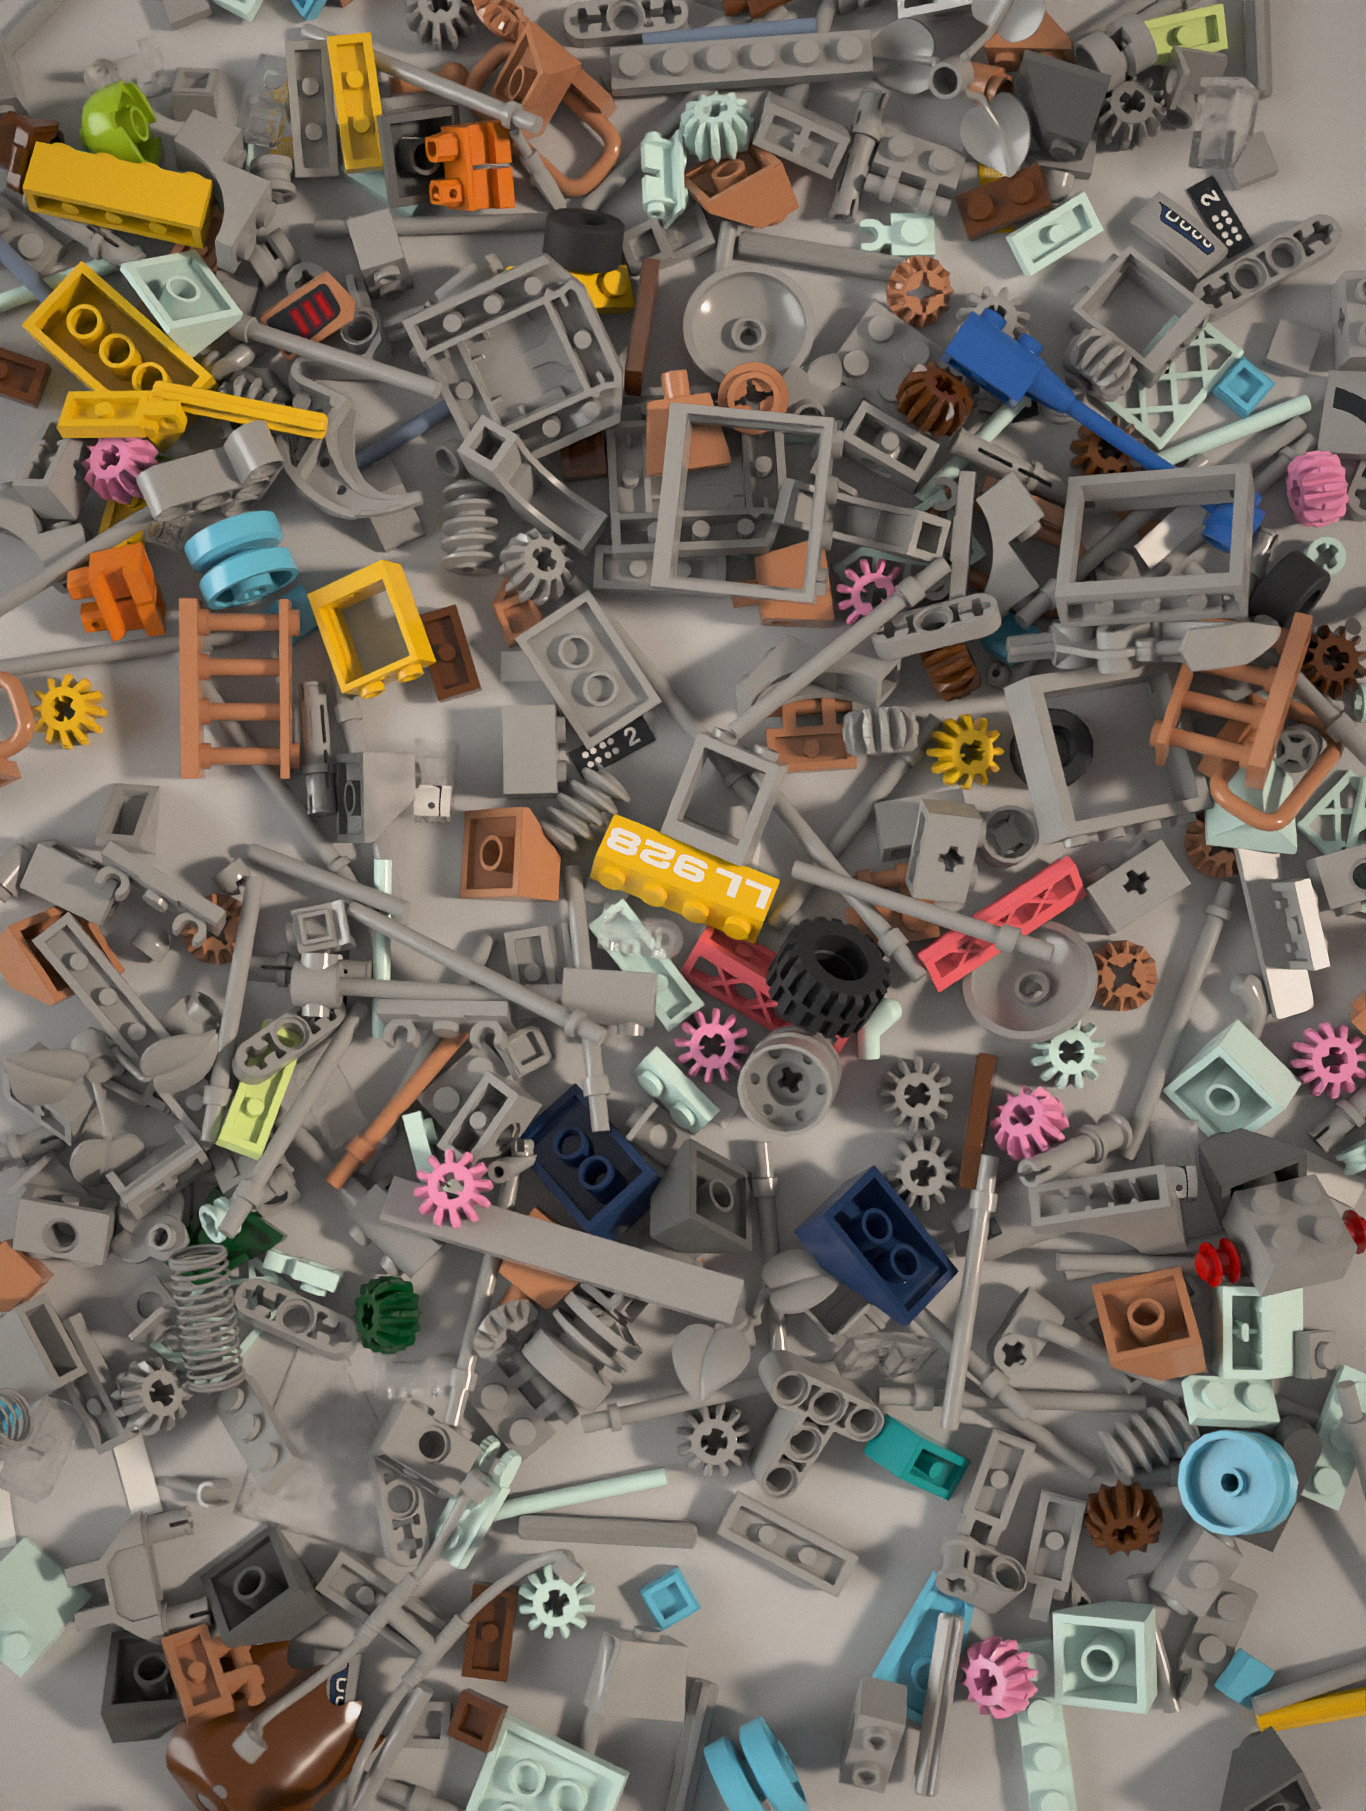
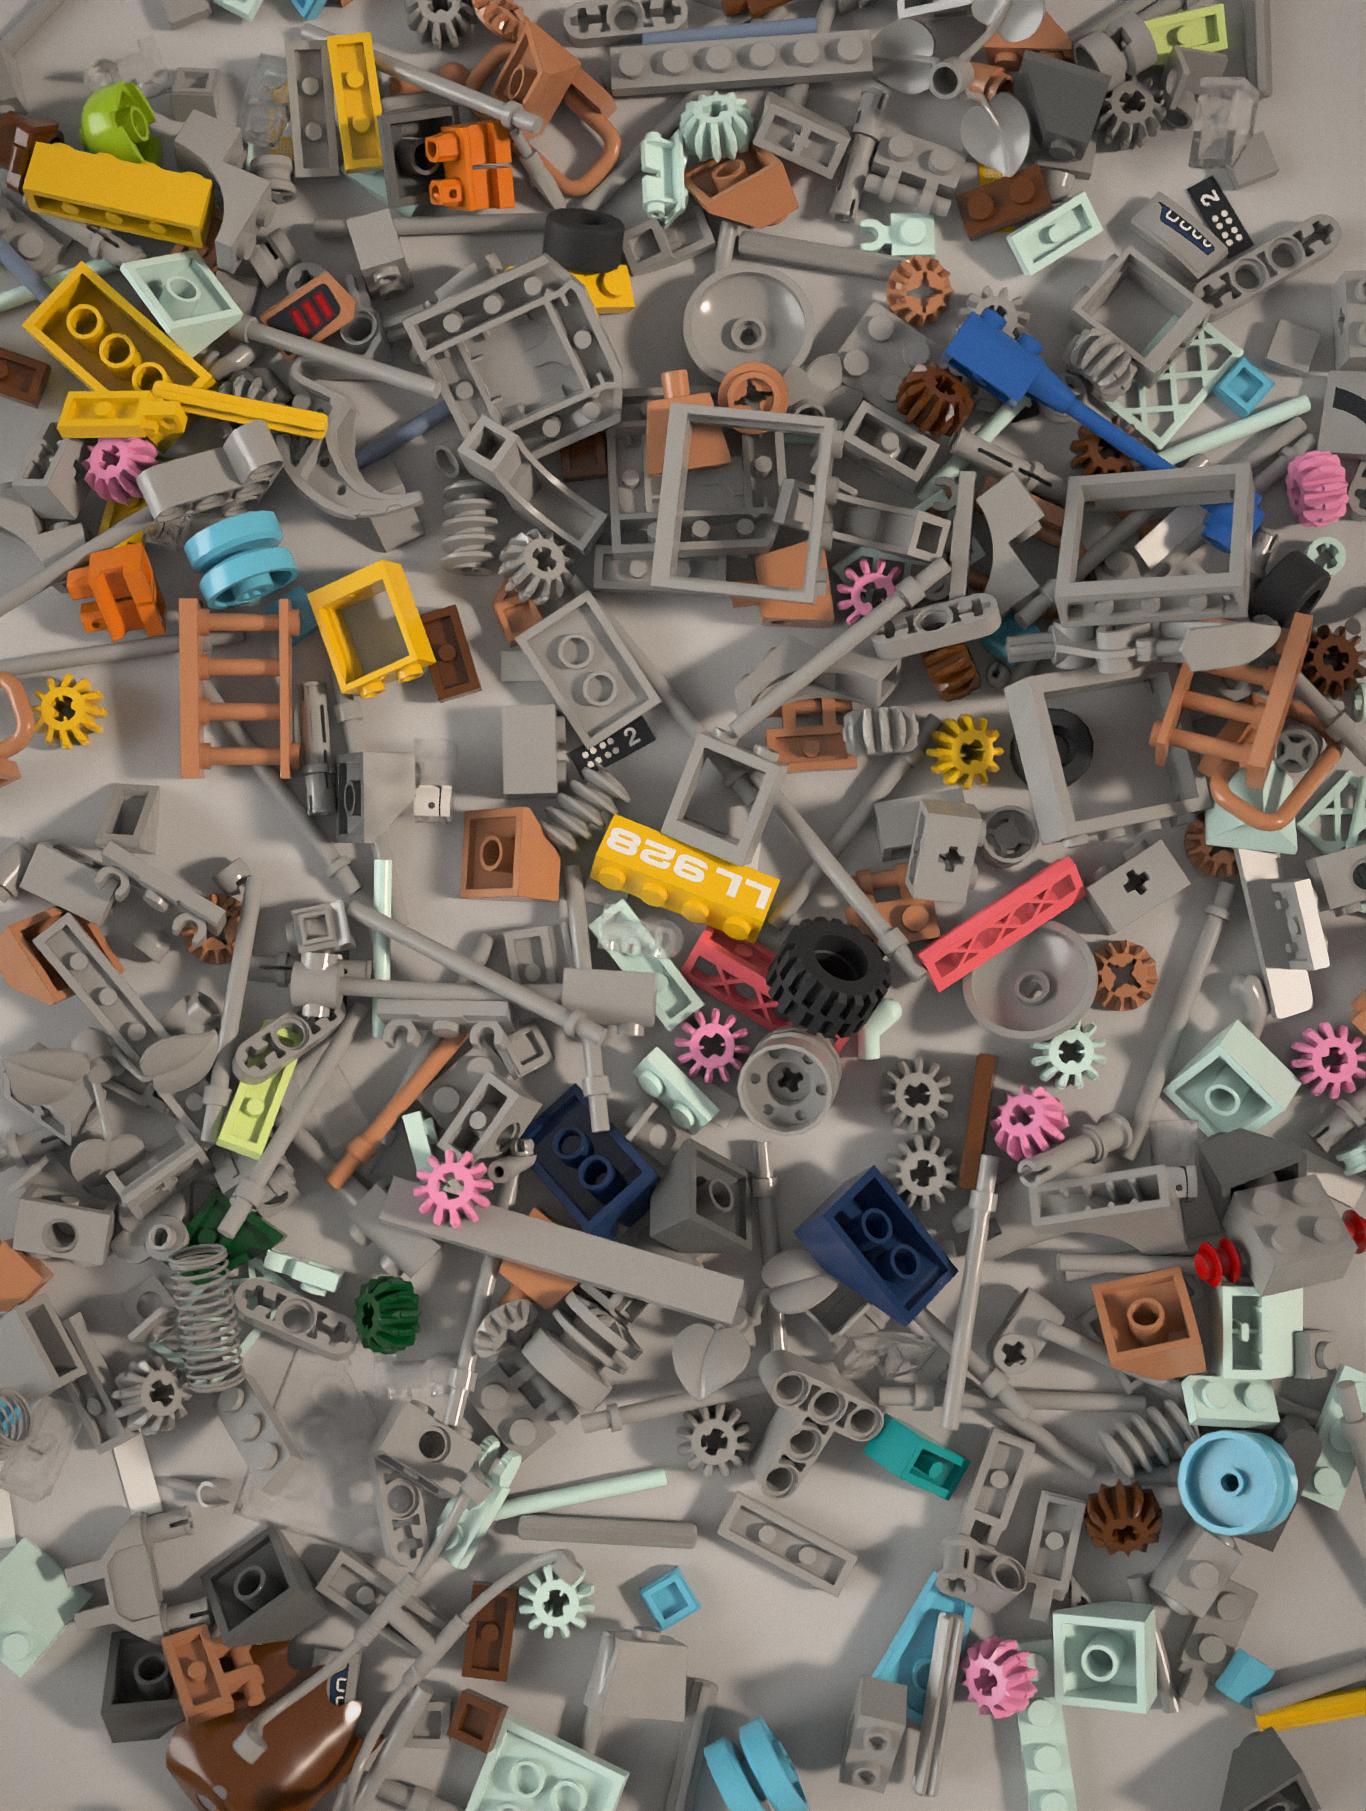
(212, 1216): light aqua bush -> none
(329, 880): light grey bar -> none
(641, 327): reddish brown tile -> none
(1006, 937): light grey bar -> none

